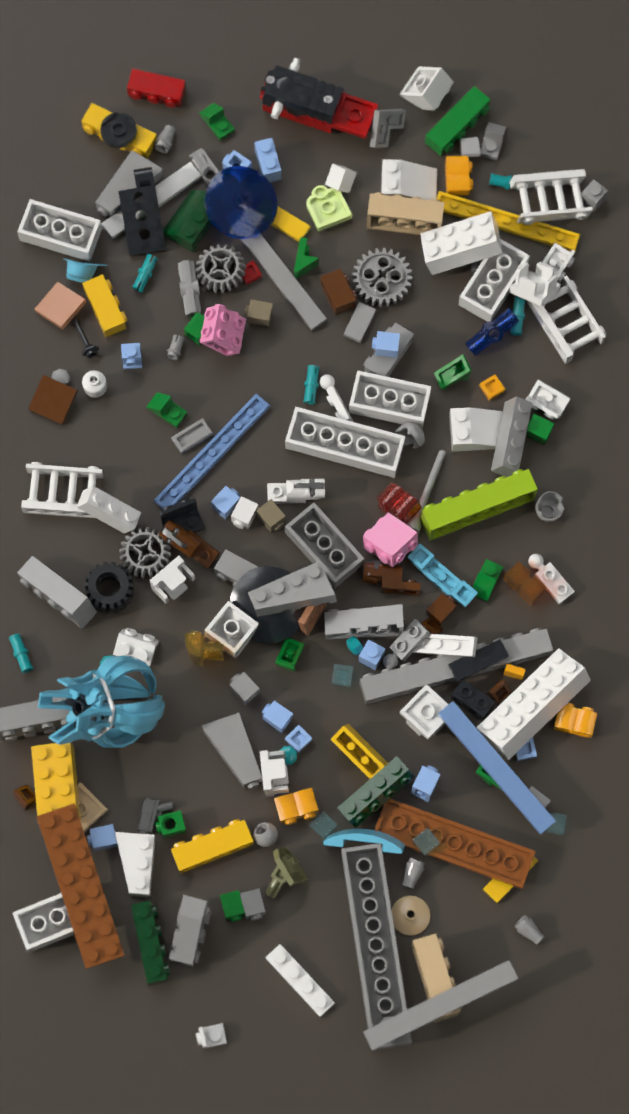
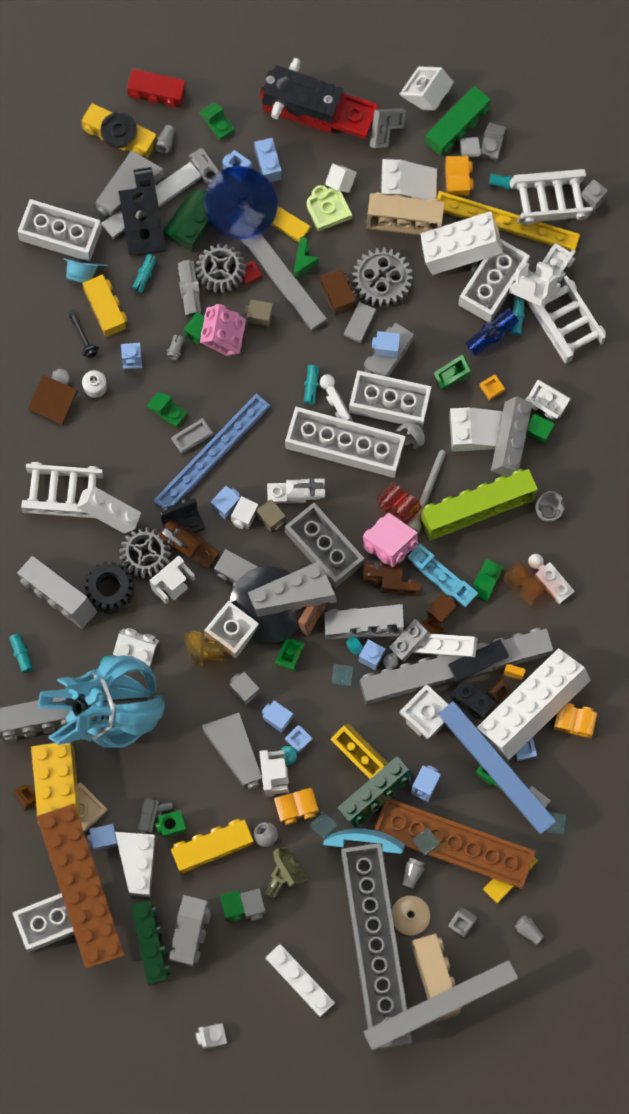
(60, 305): nougat tile -> none
(462, 921): none -> light grey slope

